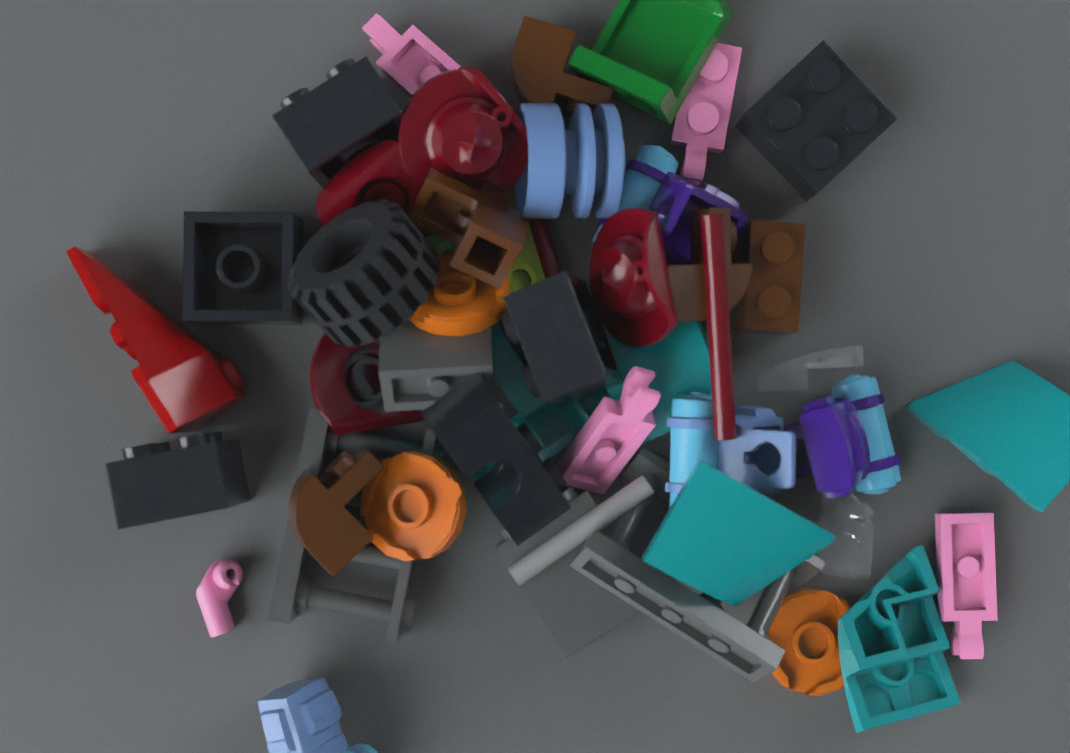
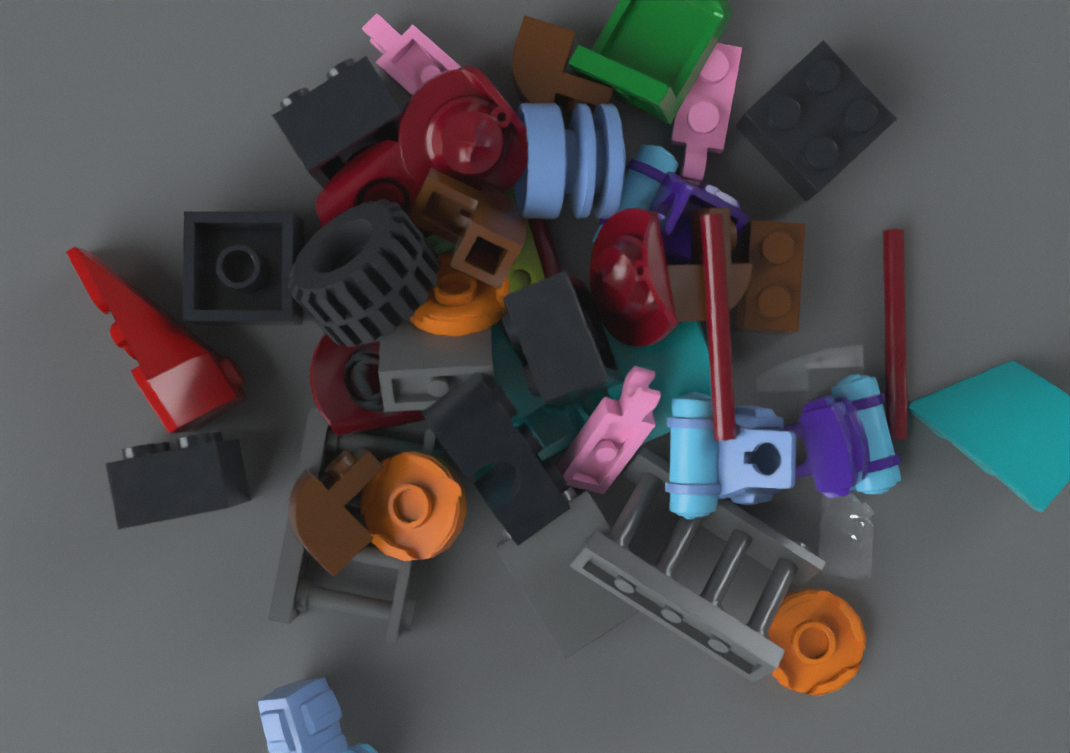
(215, 592): bright pink arm -> none
(580, 530): light grey bar -> none
(730, 537): teal slope -> none
(895, 333): none -> dark red bar
(895, 648): teal slope -> none
(966, 577): bright pink plate -> none

